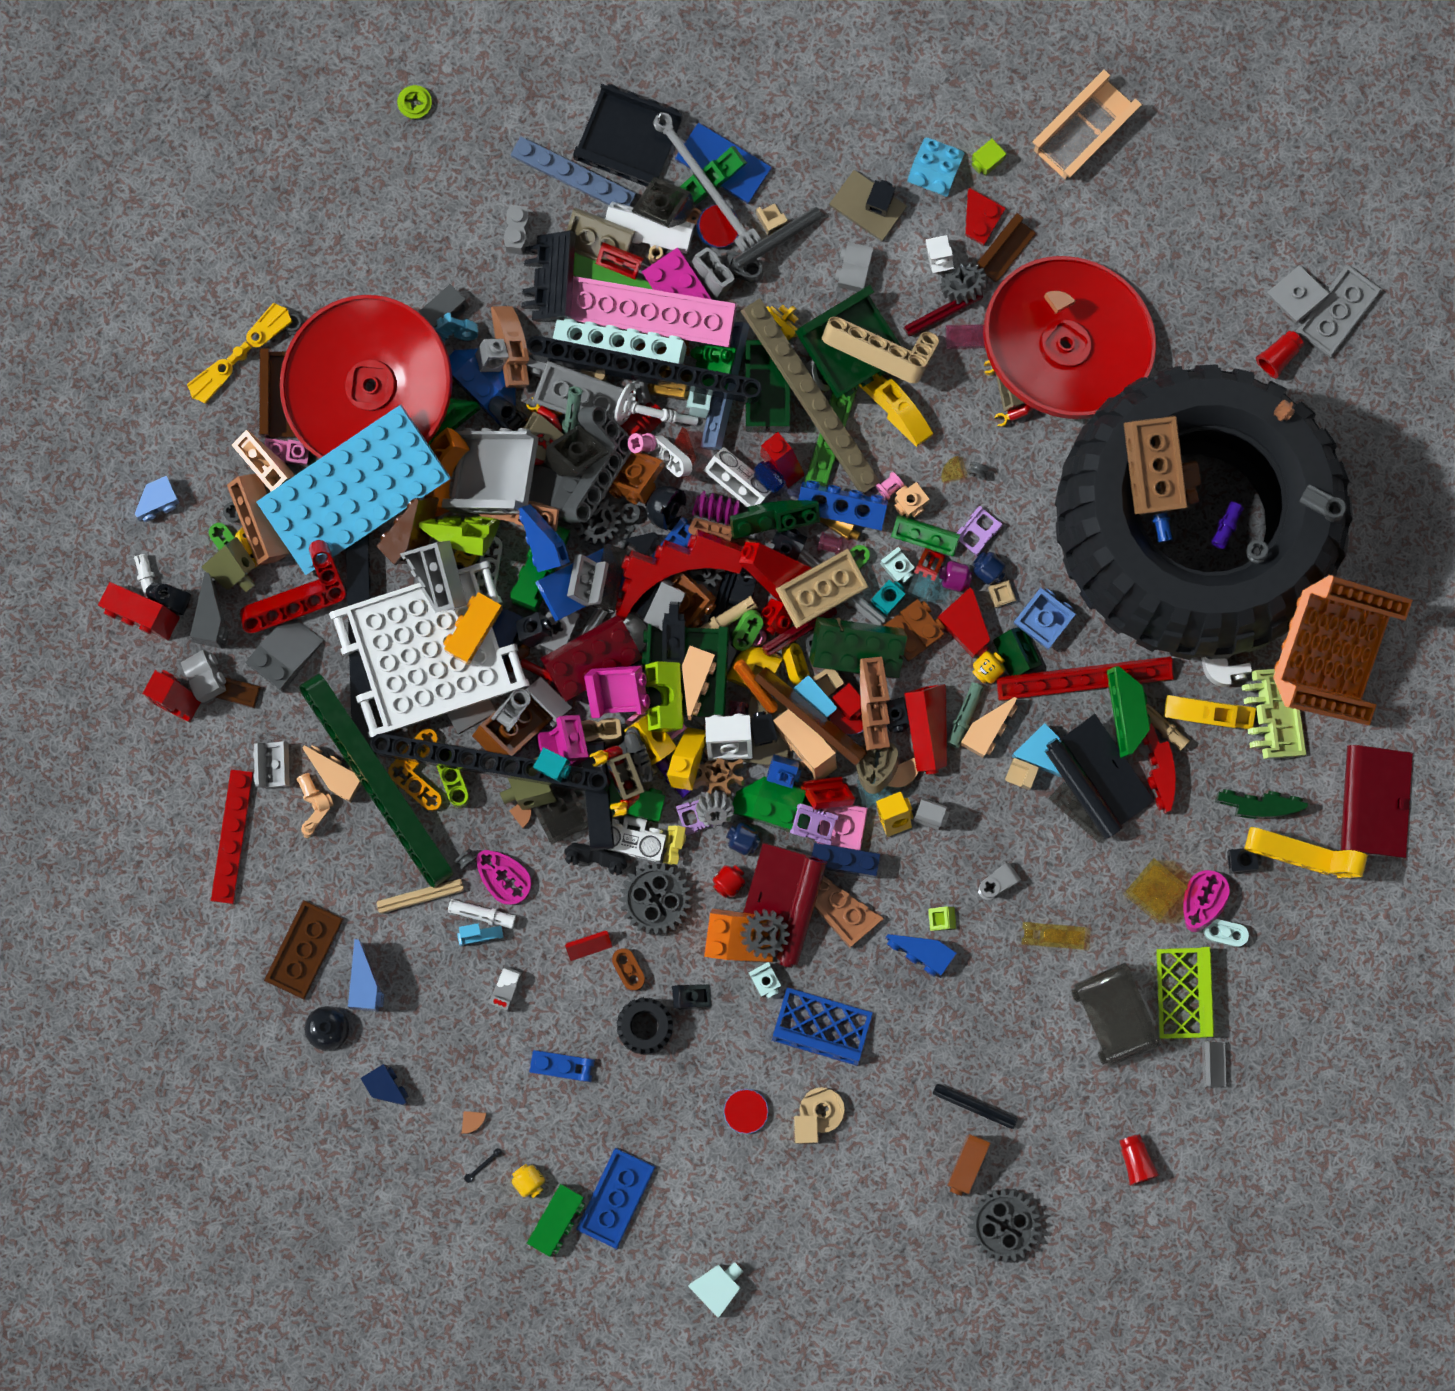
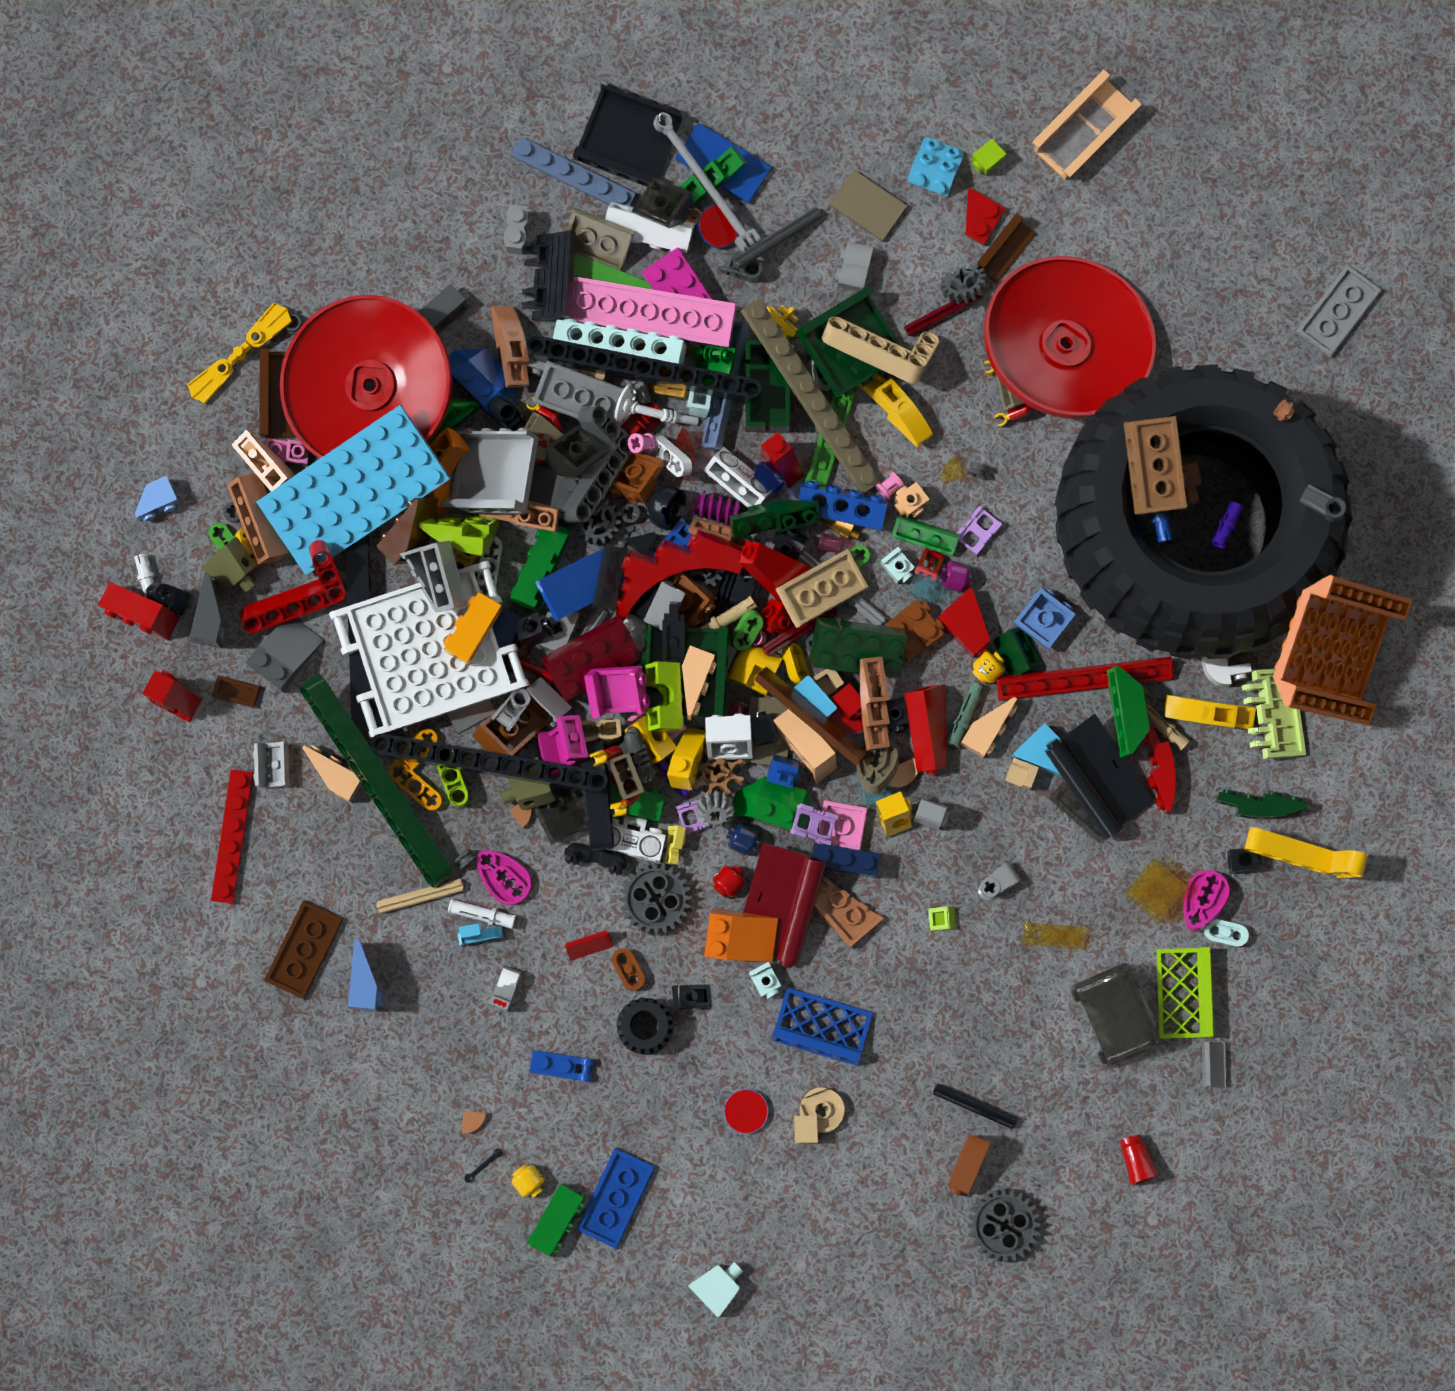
(204, 676): light grey brick -> none
(320, 802): light nougat pin -> none
(326, 1028): black cylinder -> none
(382, 1086): dark blue slope -> none
(408, 94): lime gear -> none
(449, 325): medium azure piece -> none
(491, 355): light grey brick -> none
(545, 543): blue slope -> none
(552, 765): teal brick -> none
(574, 397): sand green pin -> none
(587, 580): light grey bracket -> none
(624, 255): red tile -> none
(654, 251): tan pin -> none
(711, 273): light grey brick -> none
(759, 692): orange axle -> none
(770, 927): dark grey gear -> none
(771, 218): tan panel -> none
(828, 793): red plate -> none
(880, 197): black brick -> none
(885, 606): teal brick -> none
(926, 951): blue slope -> none
(939, 254): white brick -> none
(964, 336): clear pink plate -> none
(989, 568): dark blue head -> none
(1002, 593): tan tile -> none
(1059, 300): nougat tile -> none
(1257, 544): dark grey bush -> none
(1280, 353): red plant -> none
(1298, 294): light grey plate -> none
(1376, 801): dark red door -> none

